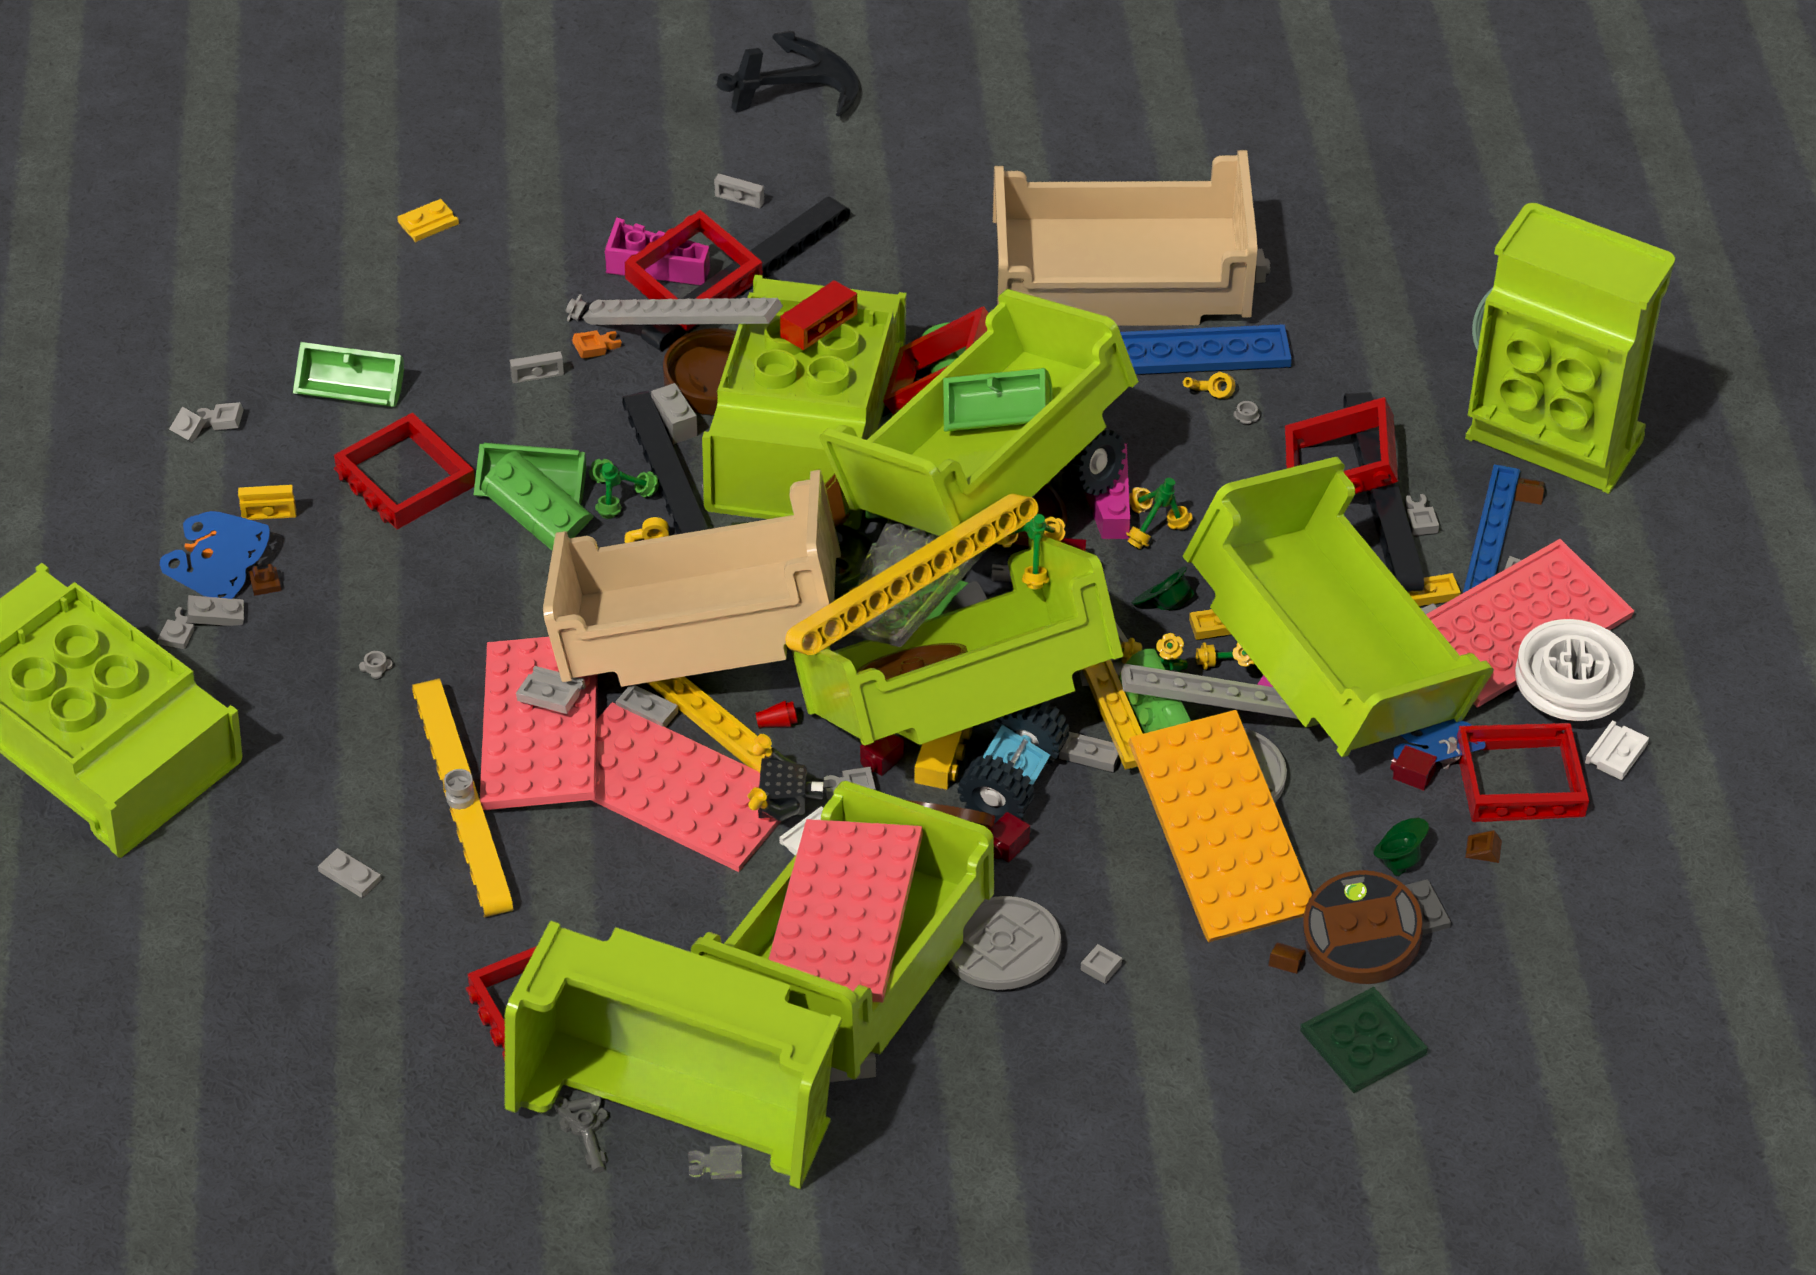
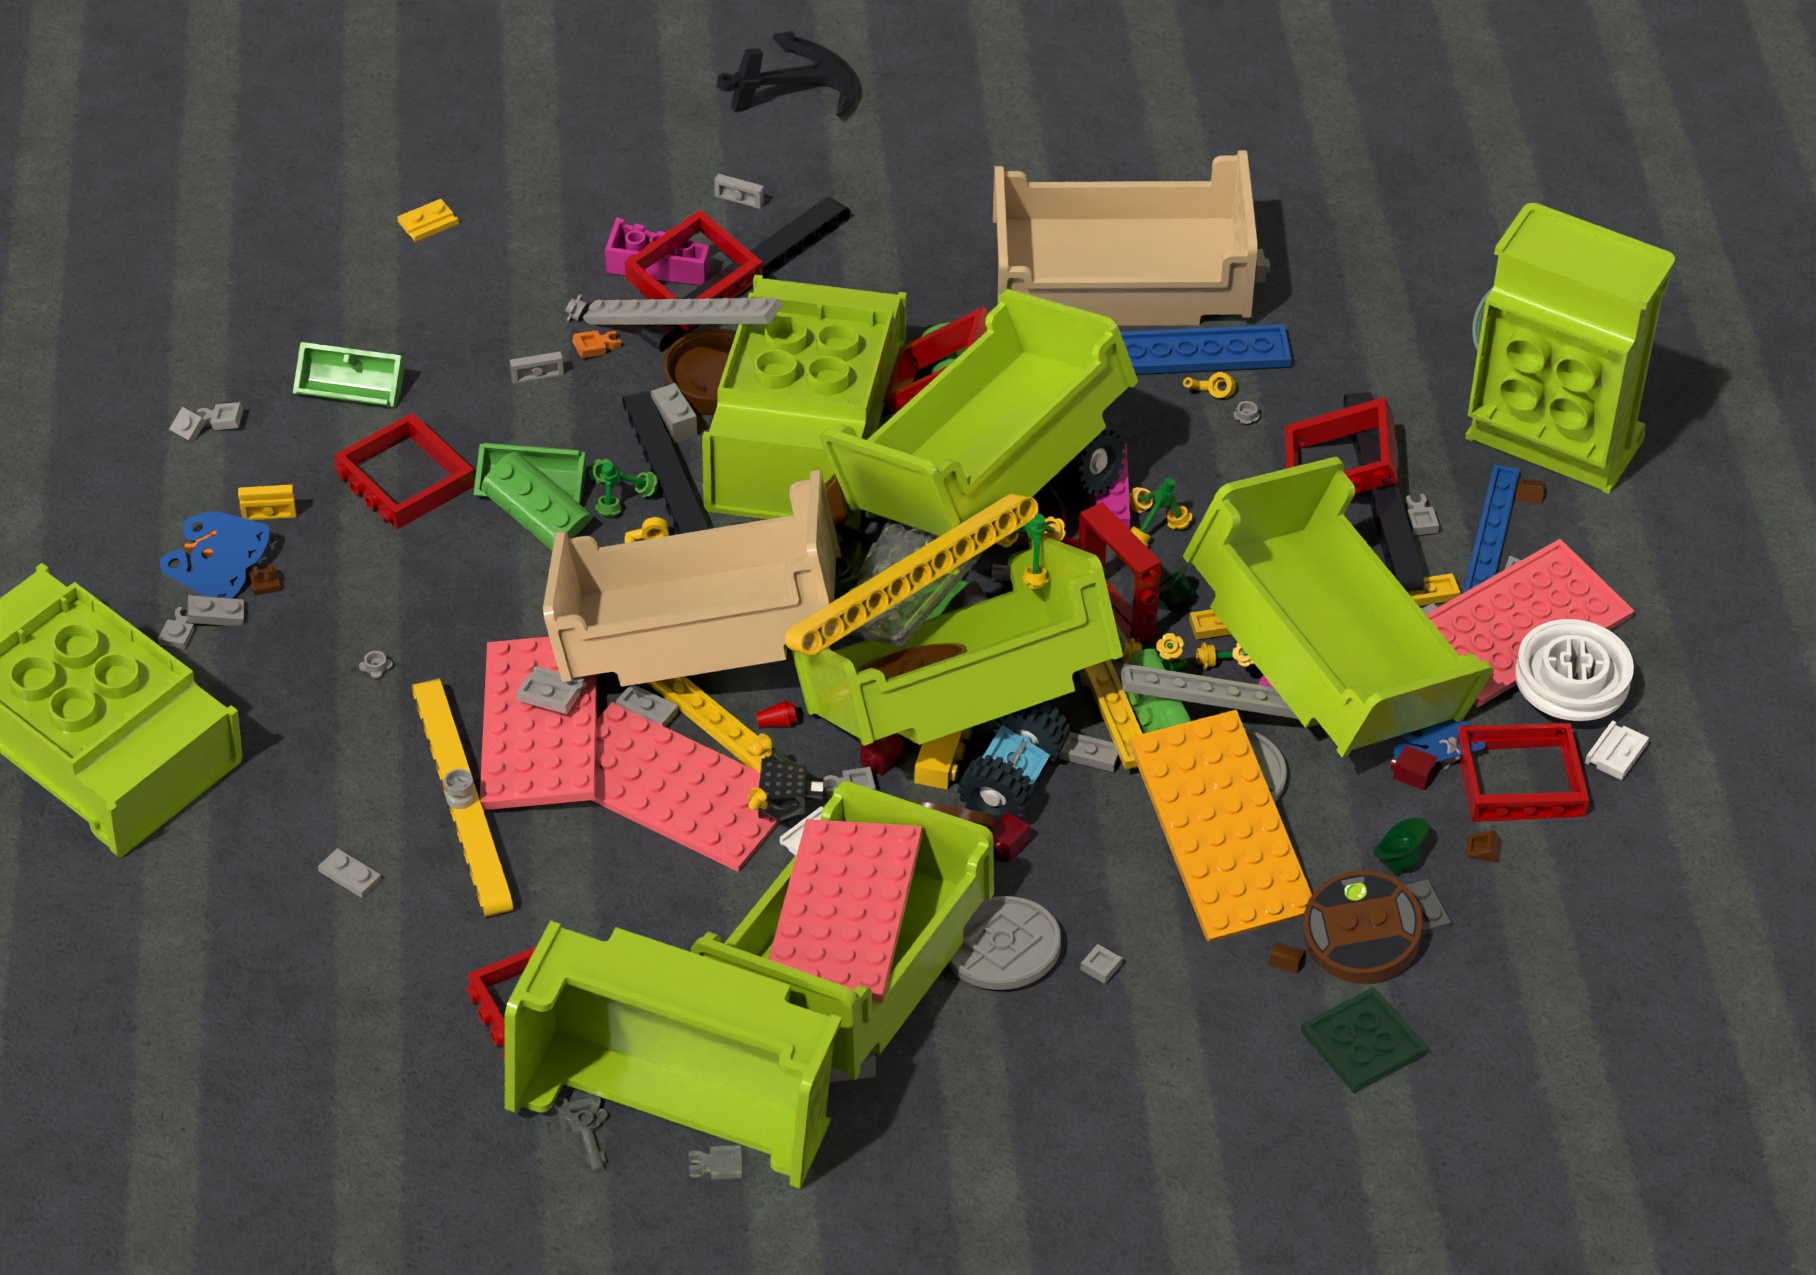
(818, 315): red brick -> none
(995, 399): bright green container -> none
(1102, 527): none -> red window

